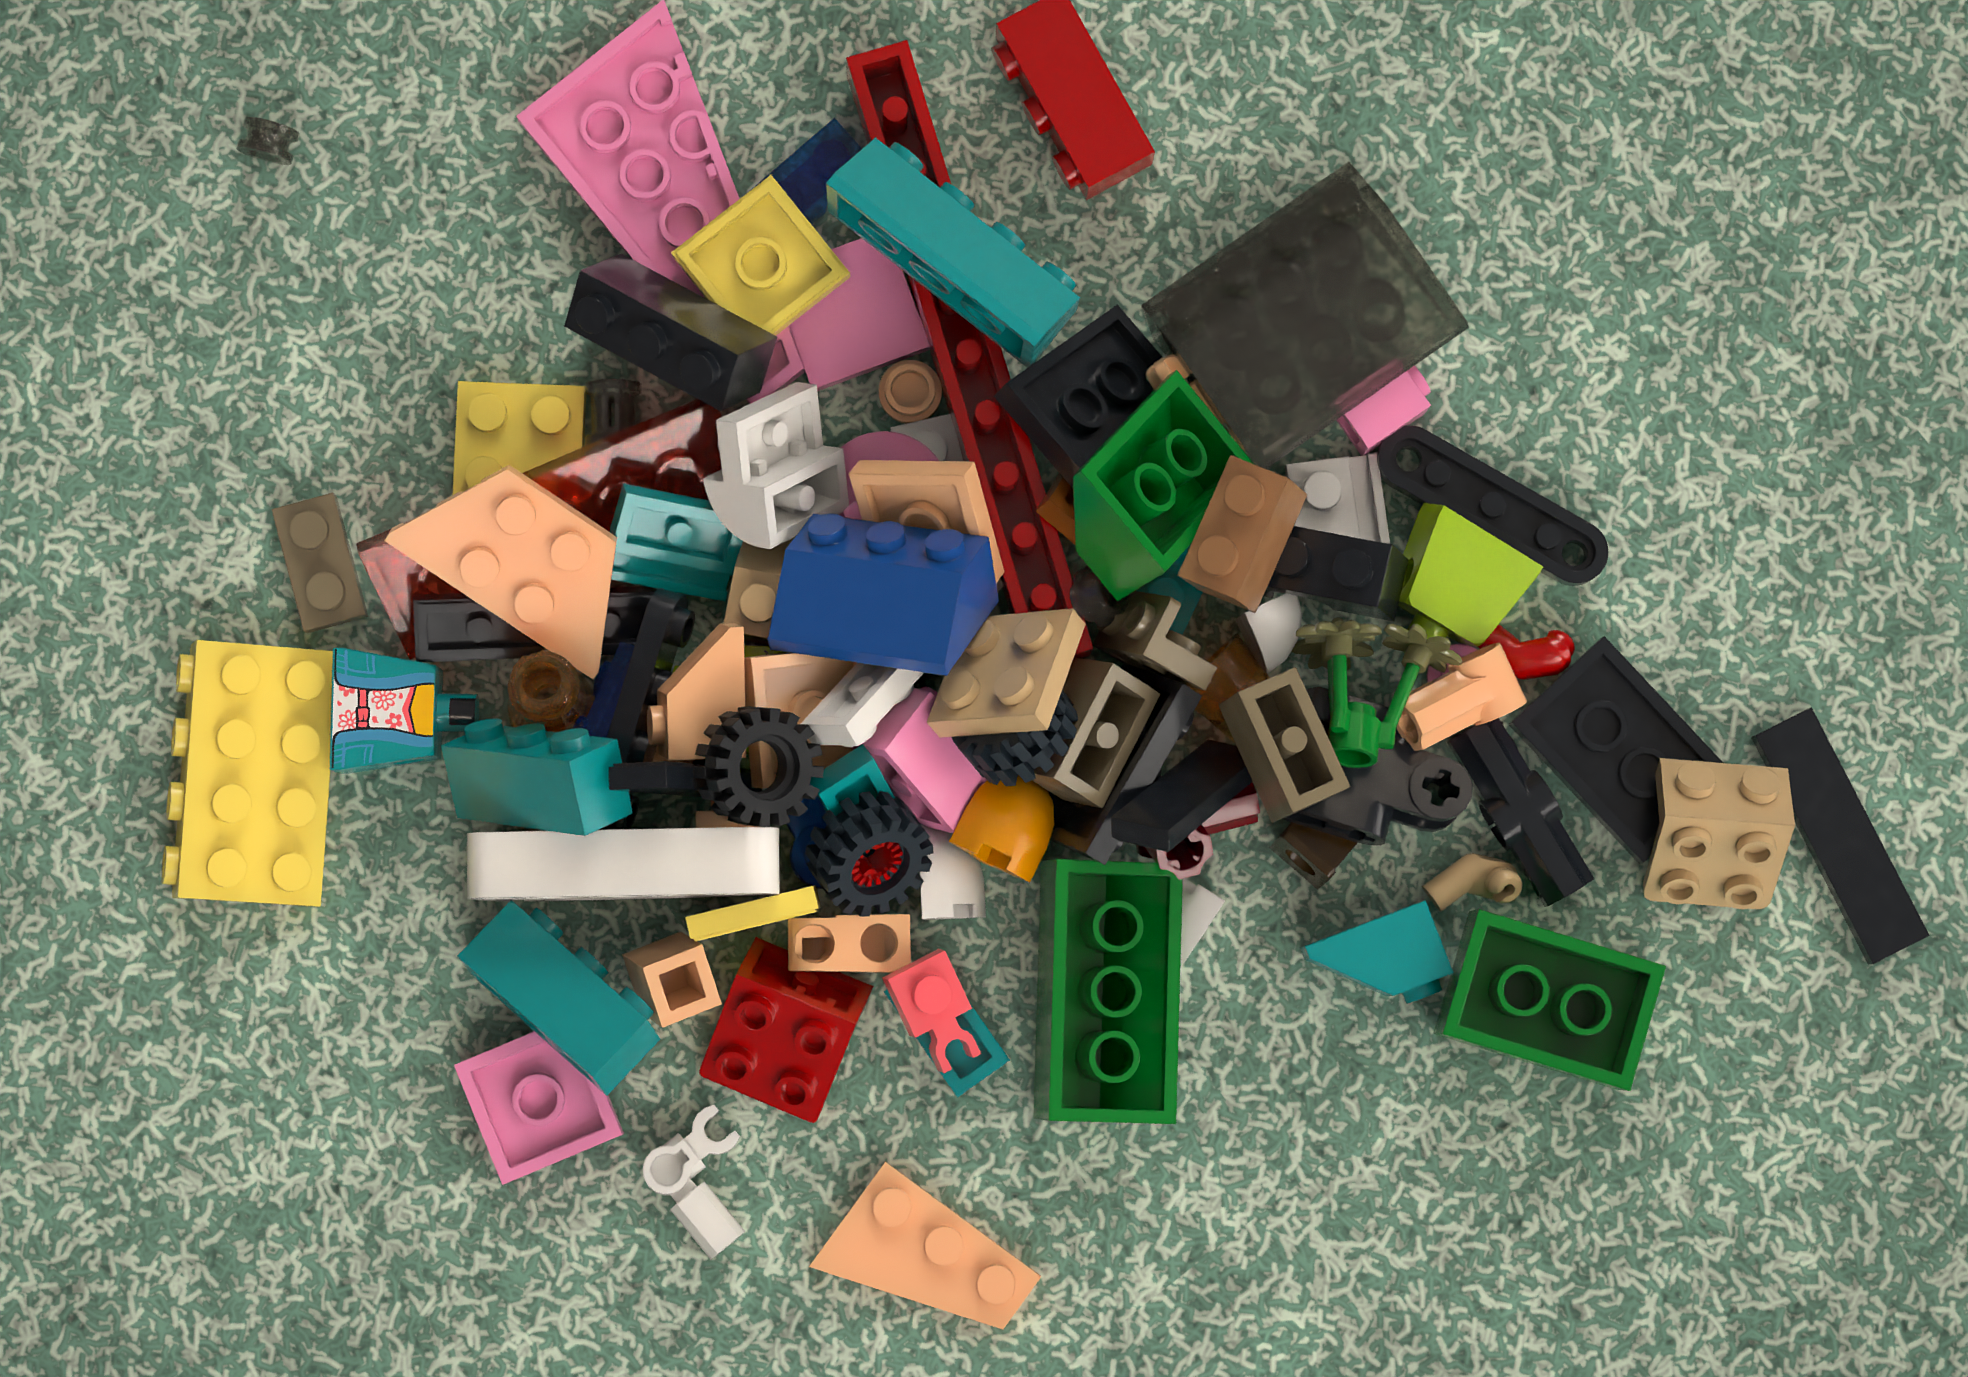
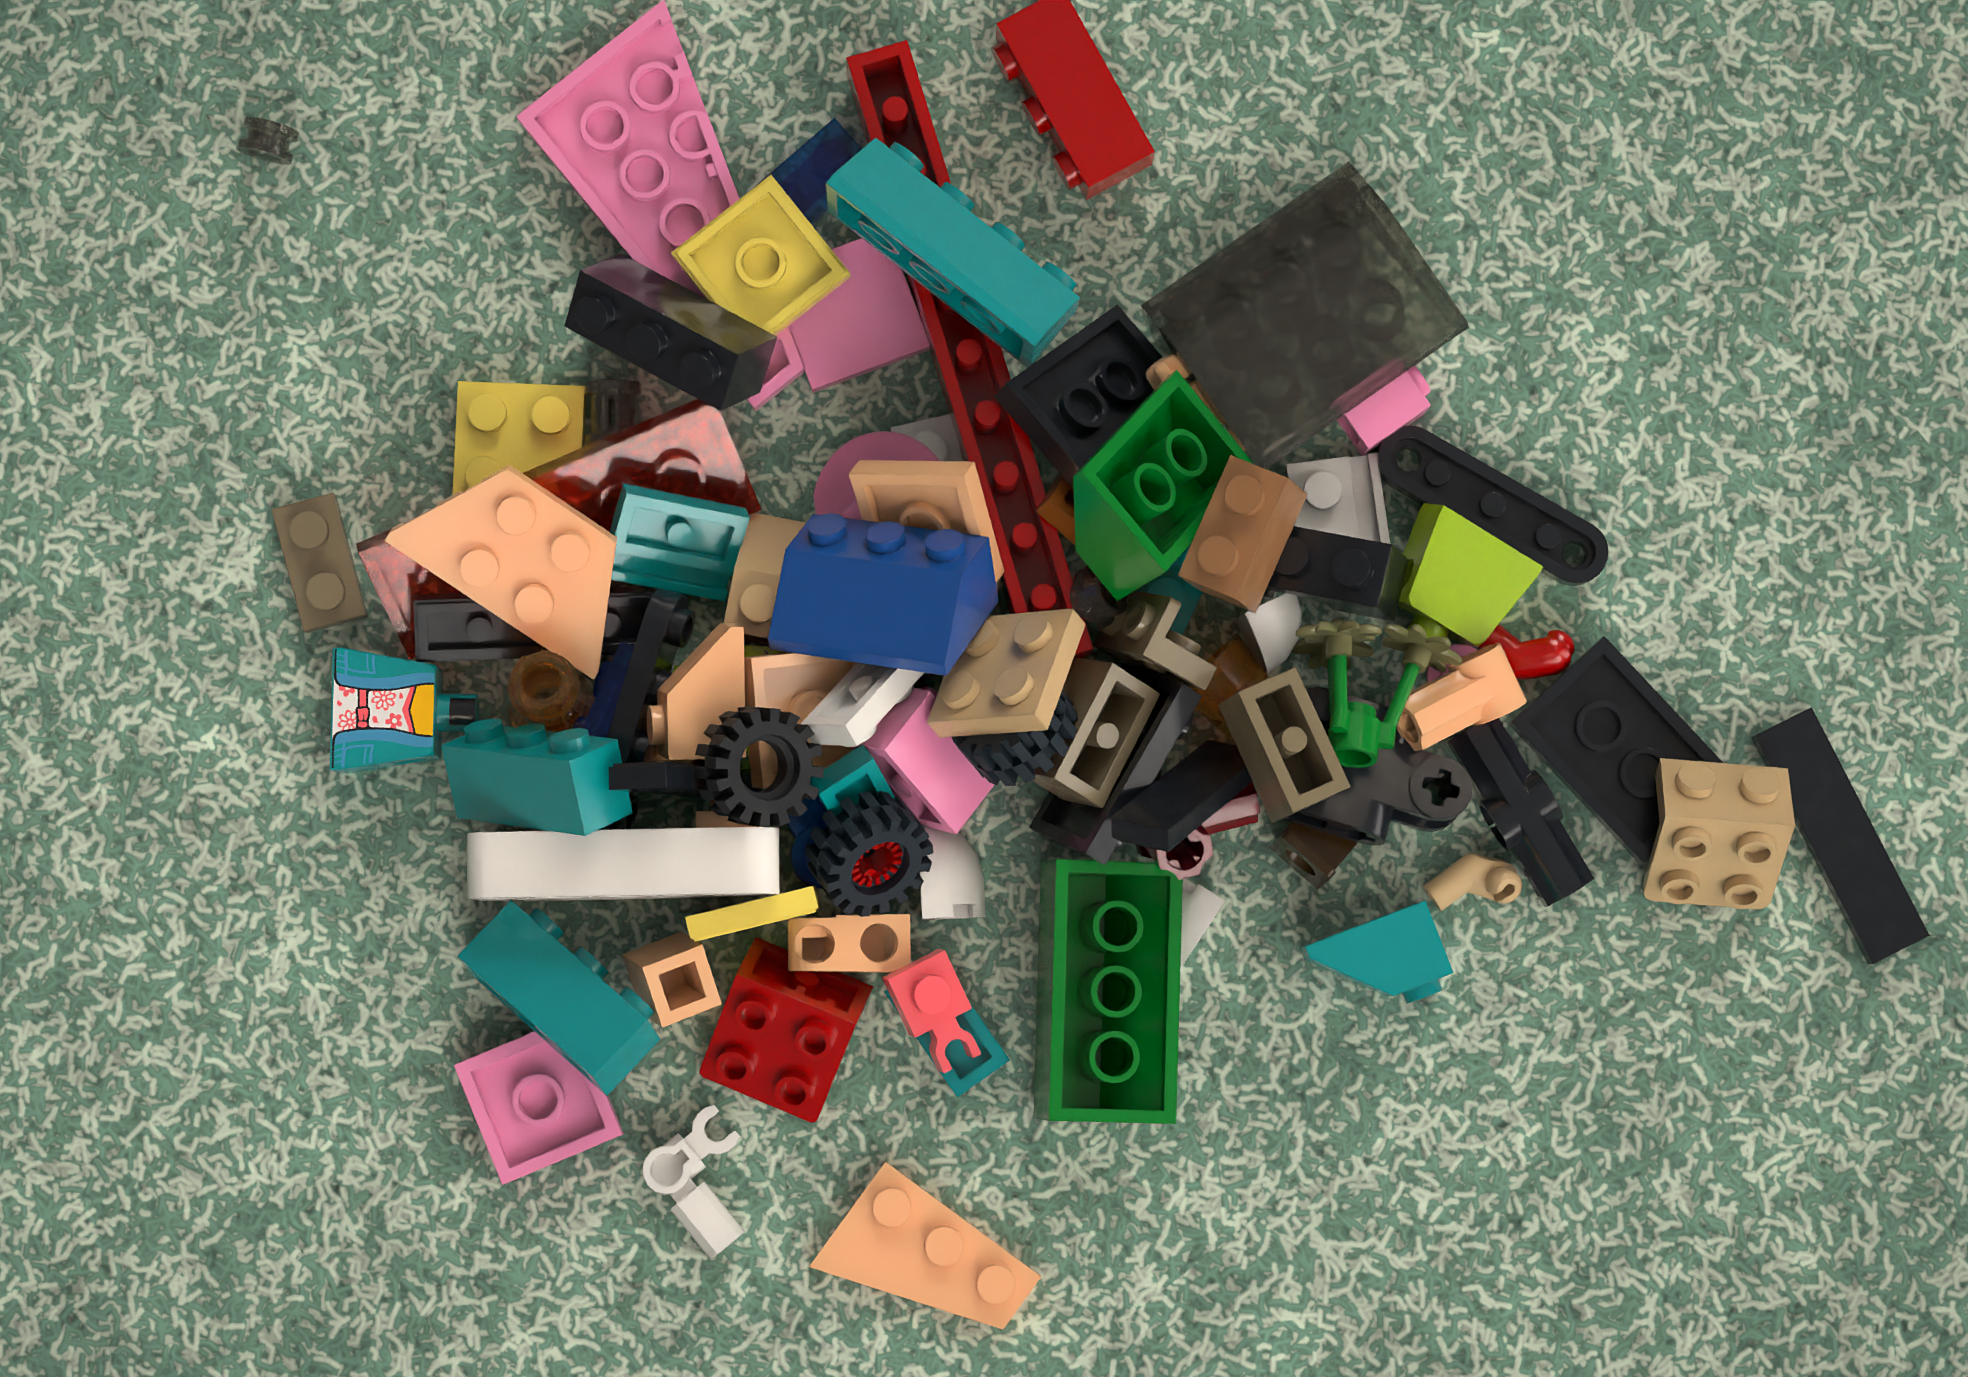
(250, 774): light yellow bracket -> none
(776, 468): white brick -> none
(910, 391): light nougat plate -> none
(1007, 827): light orange brick -> none
(1549, 1000): green brick -> none

